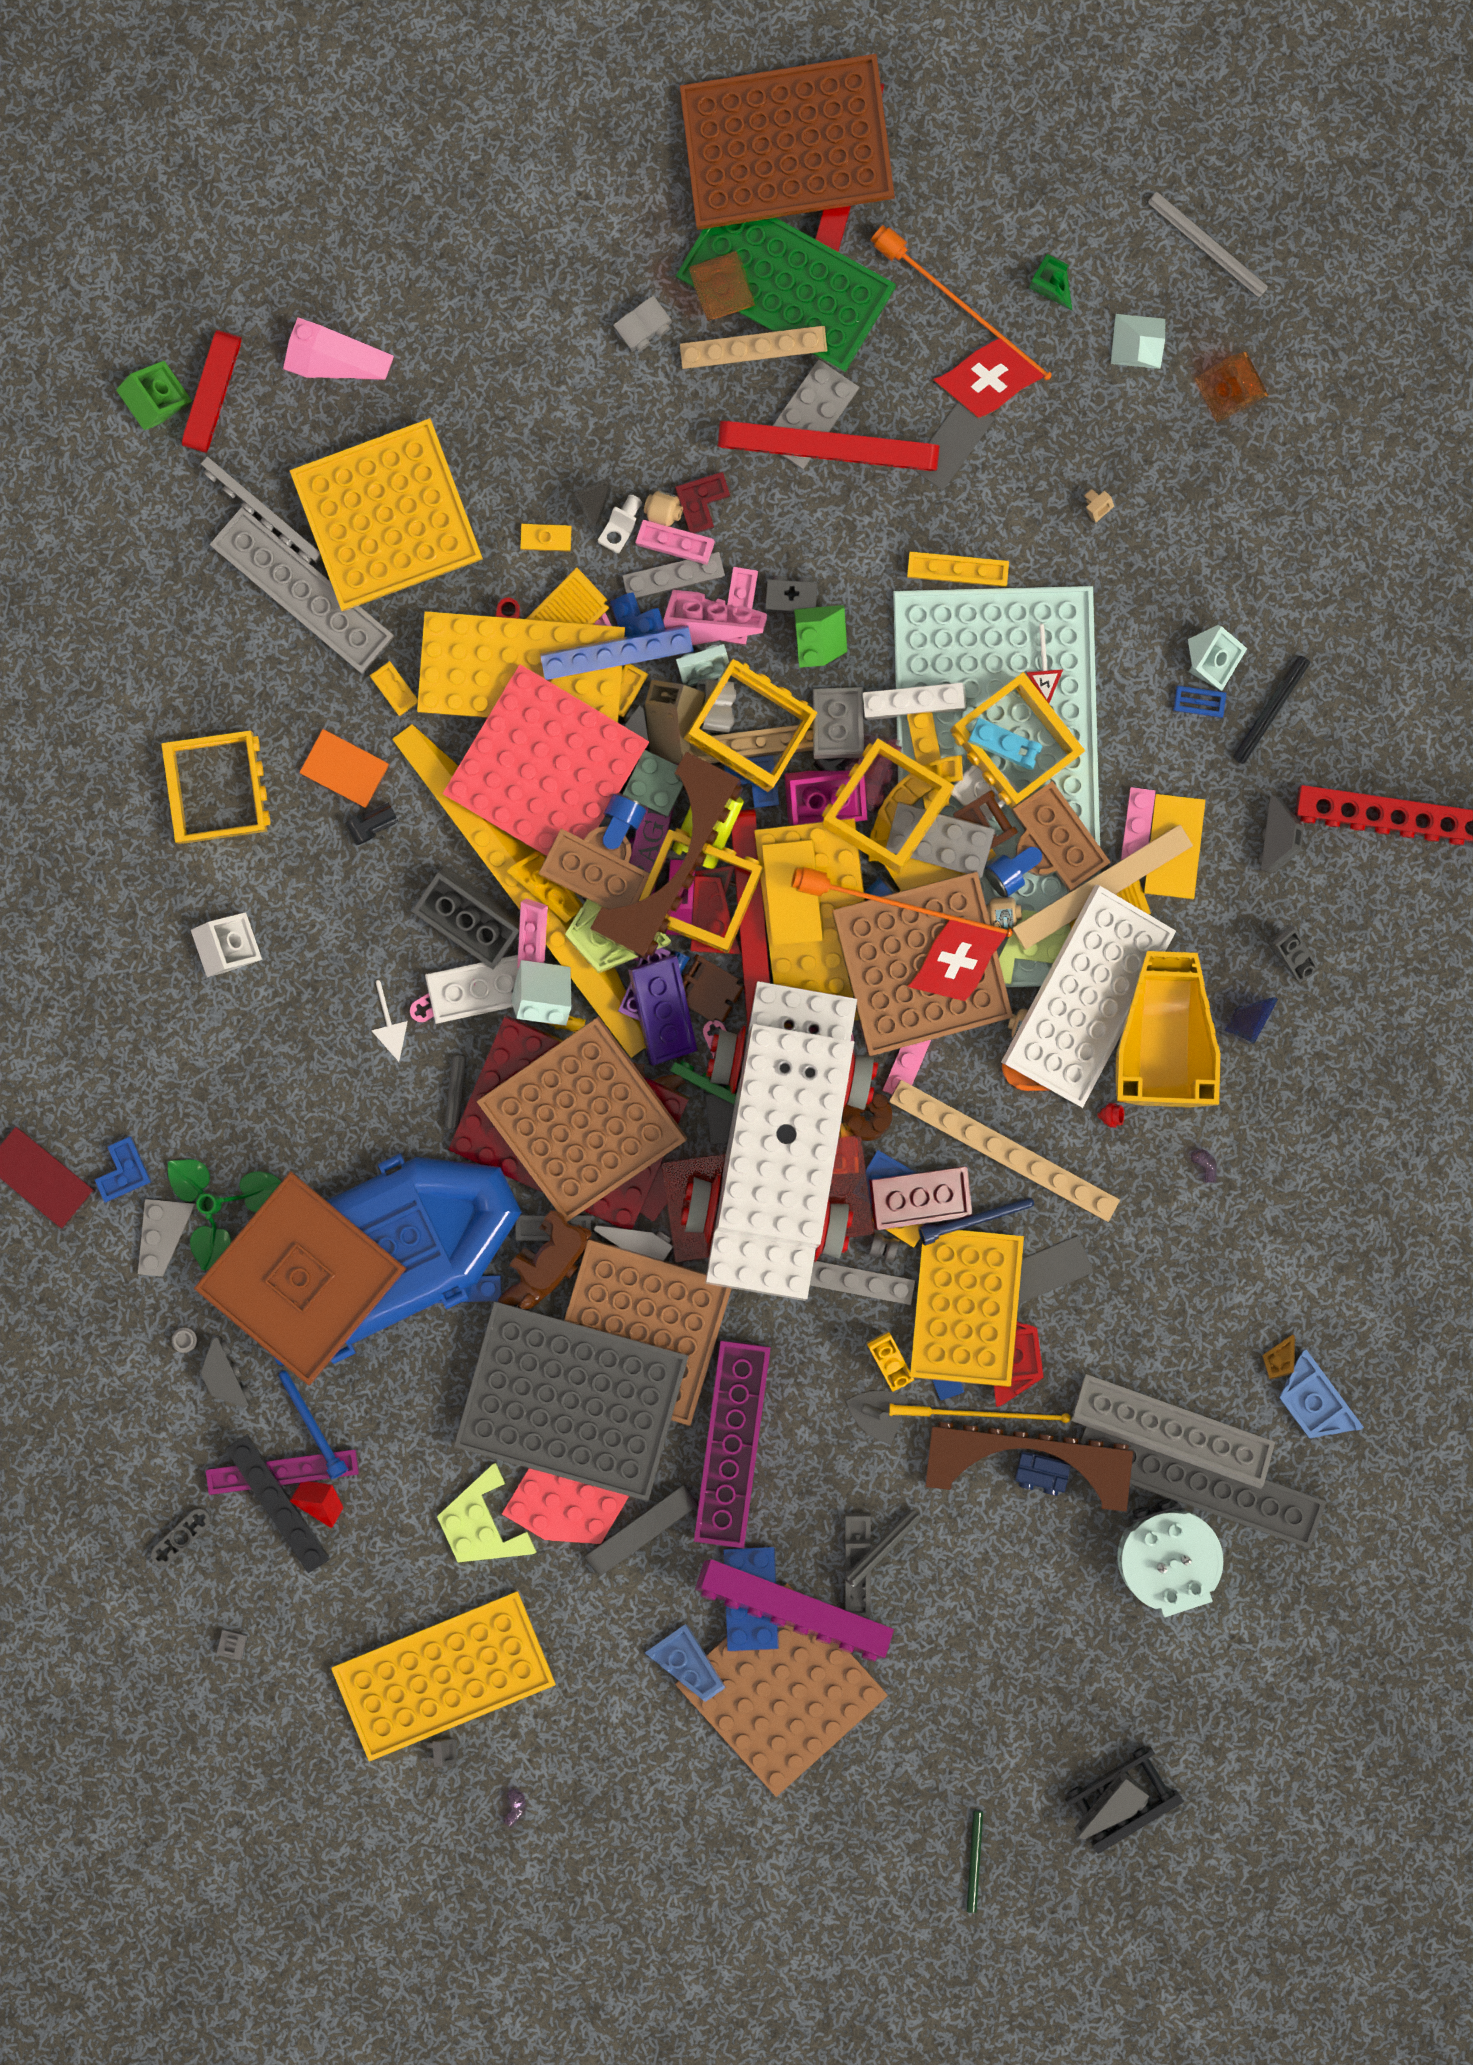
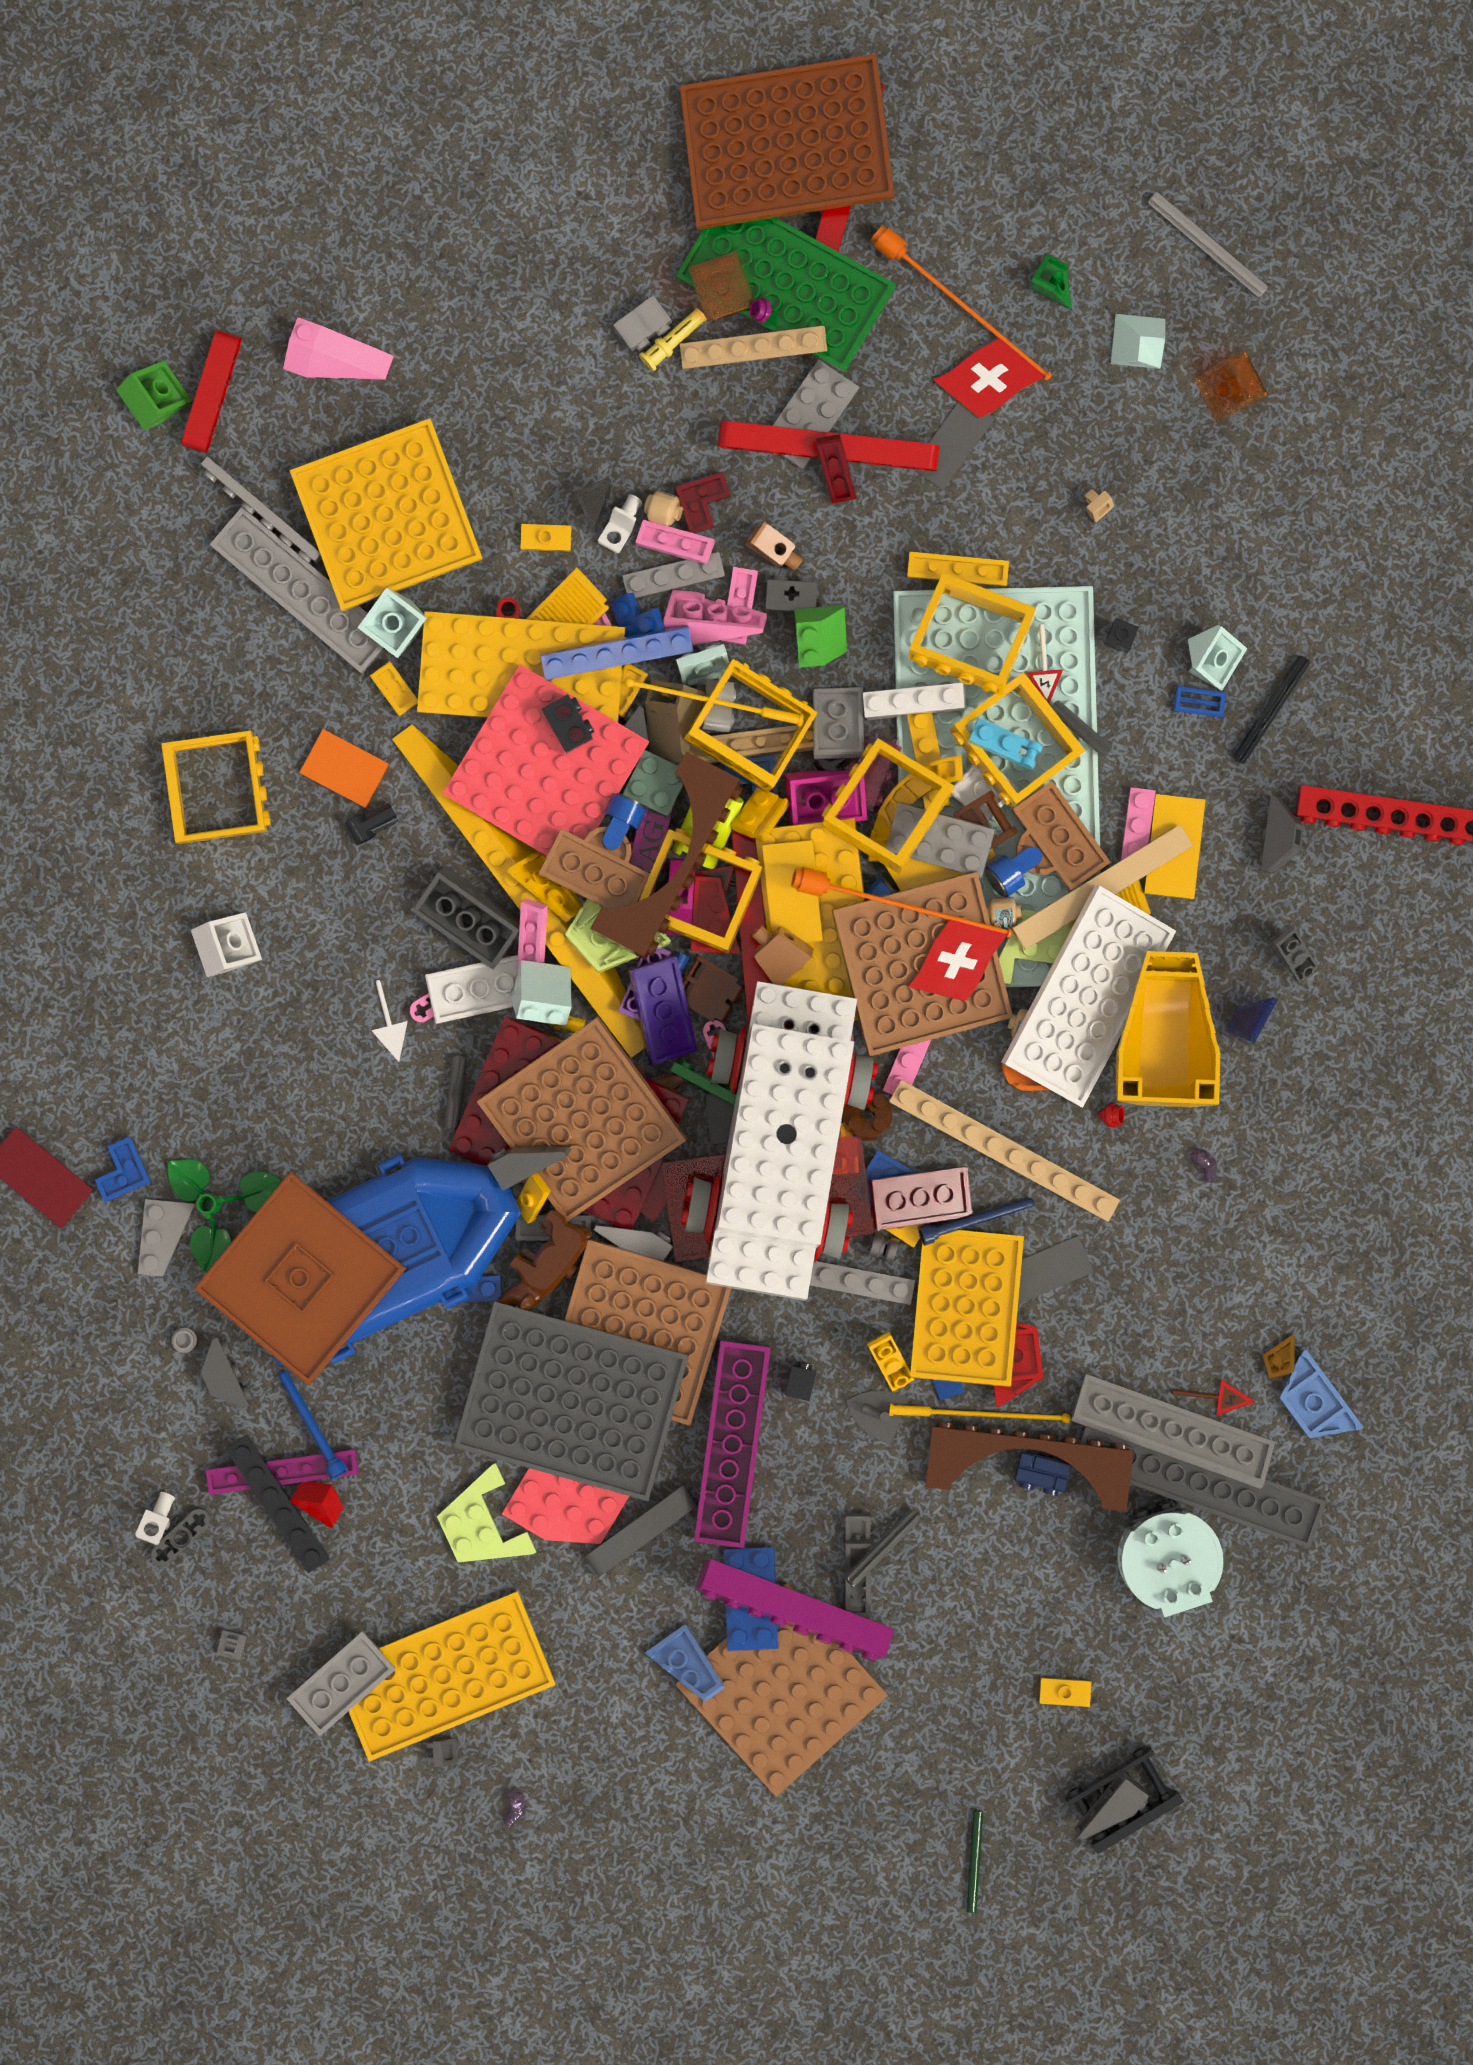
(157, 1518): none -> white bracket
(341, 1683): none -> light grey plate
(393, 622): none -> light aqua slope
(522, 1162): none -> dark grey slope
(532, 1197): none -> yellow plate
(562, 726): none -> black brick
(664, 347): none -> light yellow pin
(760, 310): none -> magenta plate
(760, 814): none -> yellow plate
(763, 542): none -> torso
(765, 712): none -> yellow piece
(780, 953): none -> medium nougat torso
(800, 1381): none -> black brick
(836, 468): none -> dark red tile
(985, 599): none -> yellow window
(1065, 1692): none -> yellow plate
(1081, 729): none -> dark grey axle
(1121, 635): none -> black brick
(1228, 1397): none -> piece

